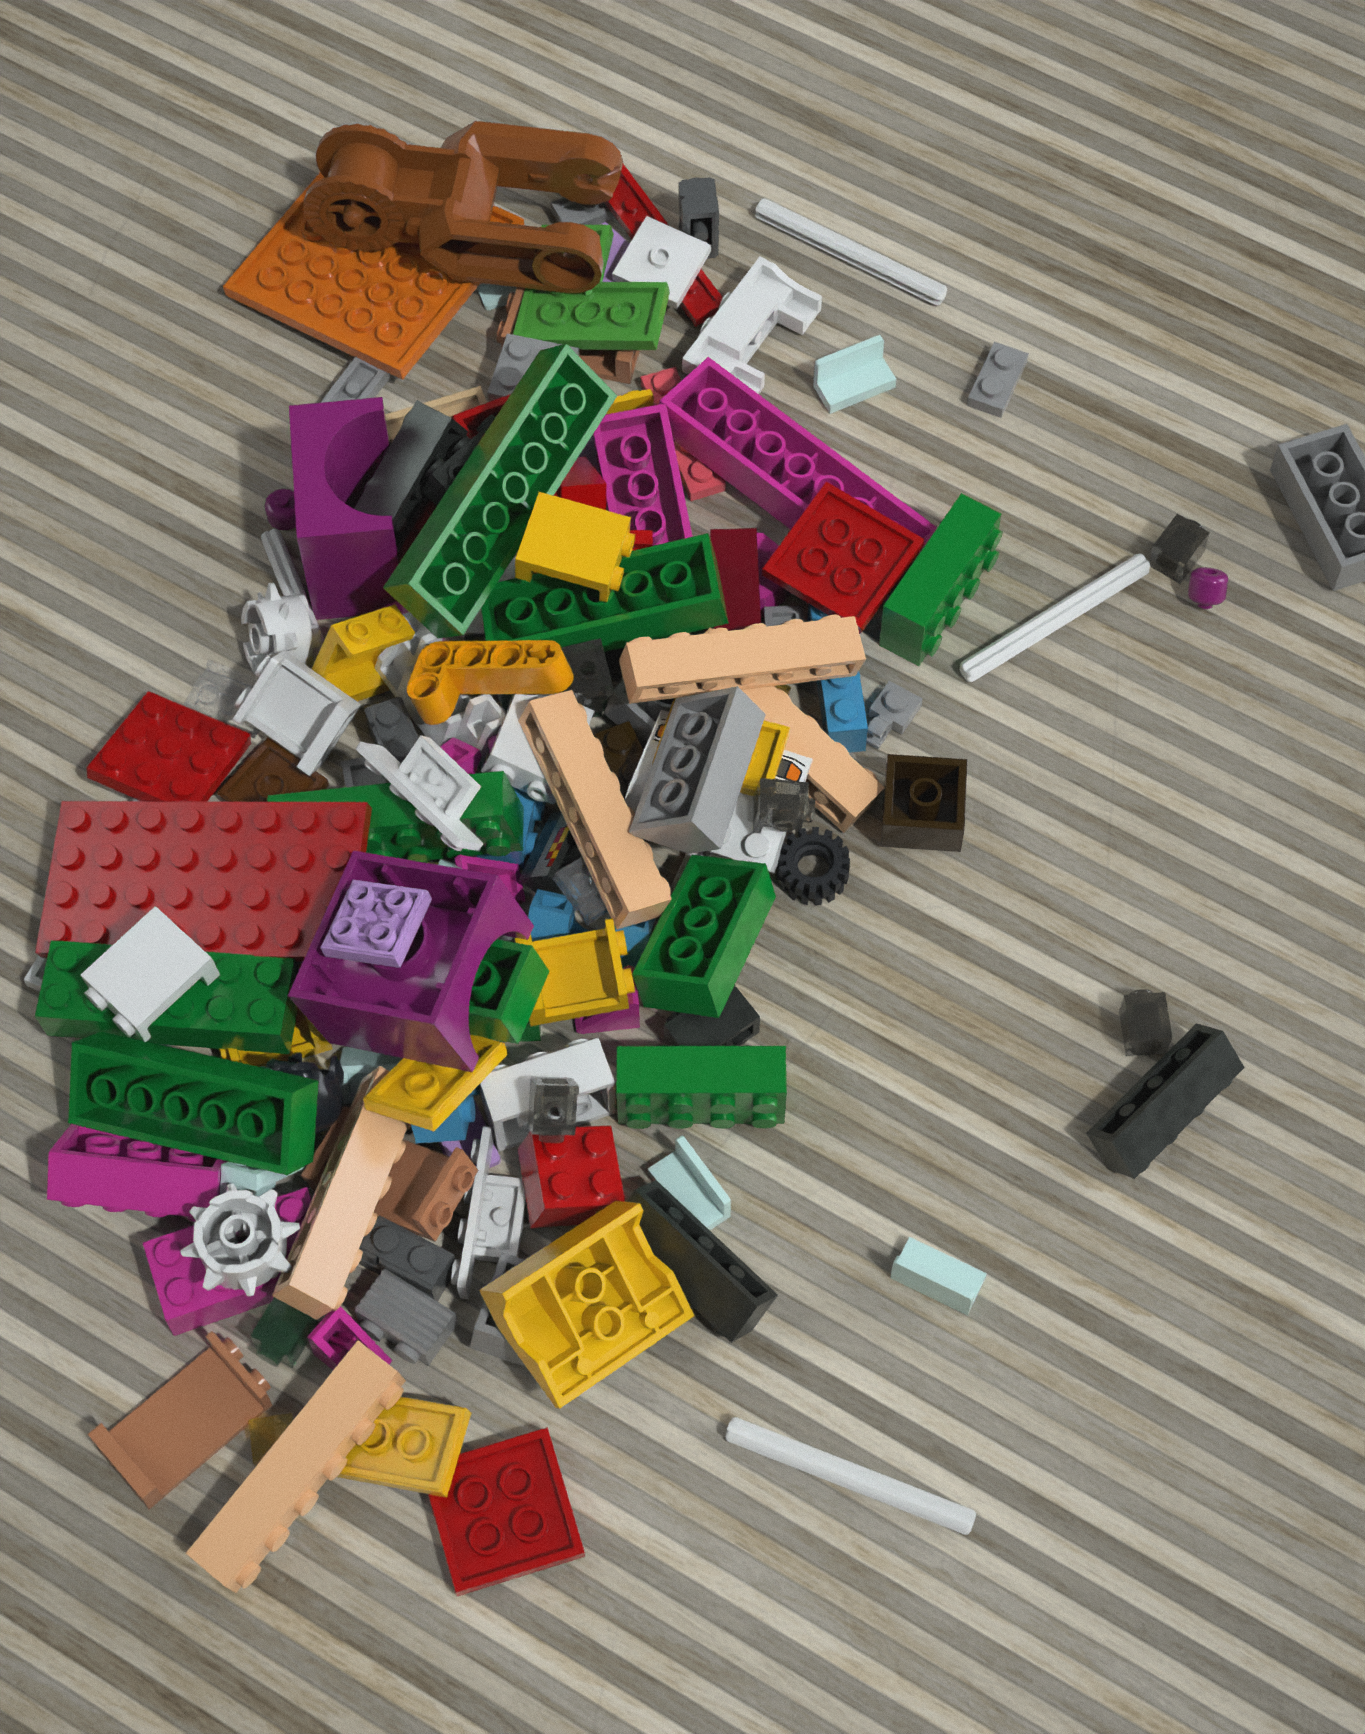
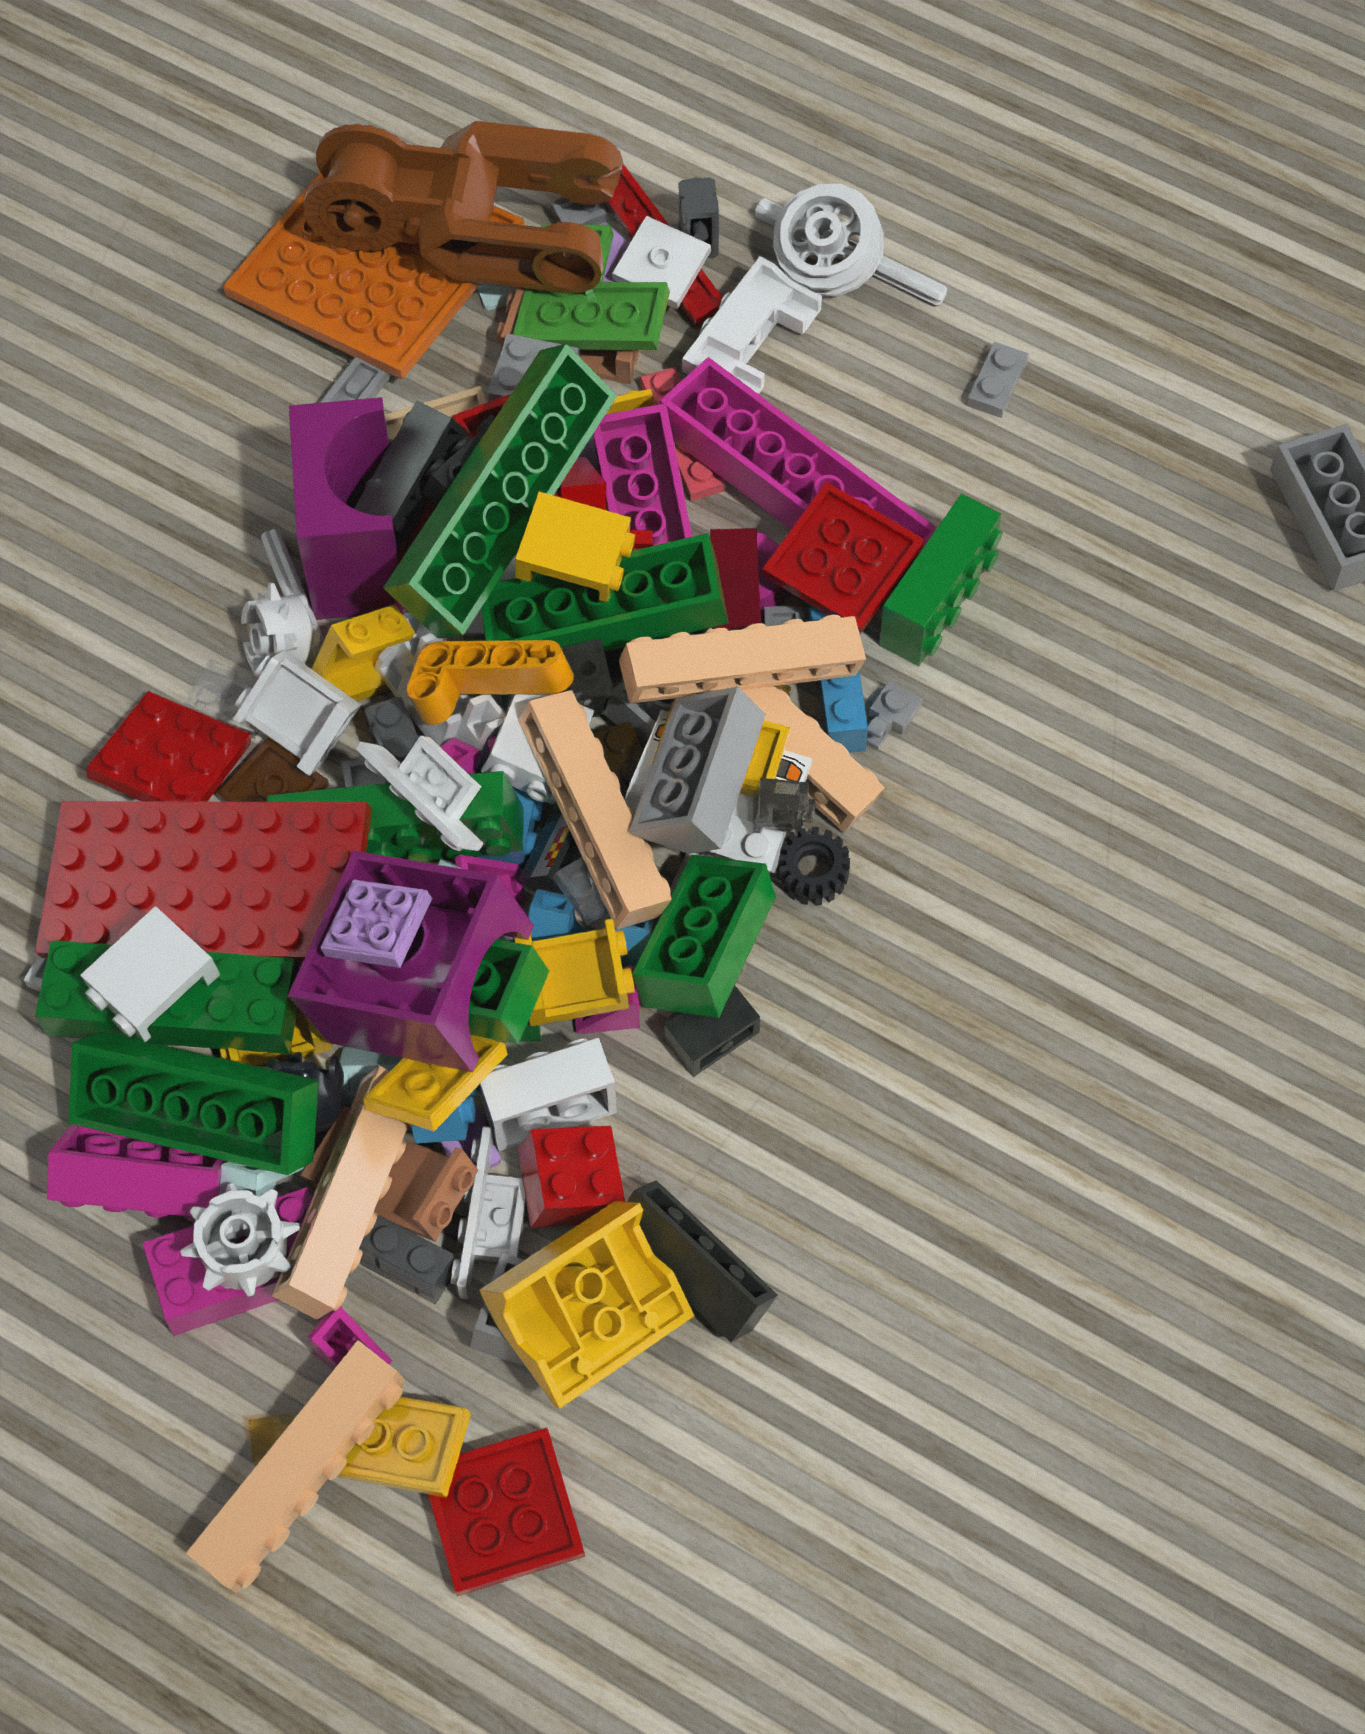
(184, 1421): nougat panel -> none
(281, 509): magenta piece -> none
(282, 1333): clear green brick -> none
(405, 1318): light grey brick -> none
(550, 1093): clear smoke brick -> none
(692, 1184): light aqua panel -> none
(701, 1086): green brick -> none
(817, 211): none -> white wheel
(850, 1475): white axle -> none
(853, 375): light aqua panel -> none
(924, 803): dark brown brick -> none
(938, 1275): light aqua panel -> none
(1054, 617): white axle -> none
(1145, 1023): clear smoke brick -> none
(1165, 1100): pearl dark grey brick -> none
(1179, 548): clear smoke brick -> none
(1207, 587): magenta piece -> none

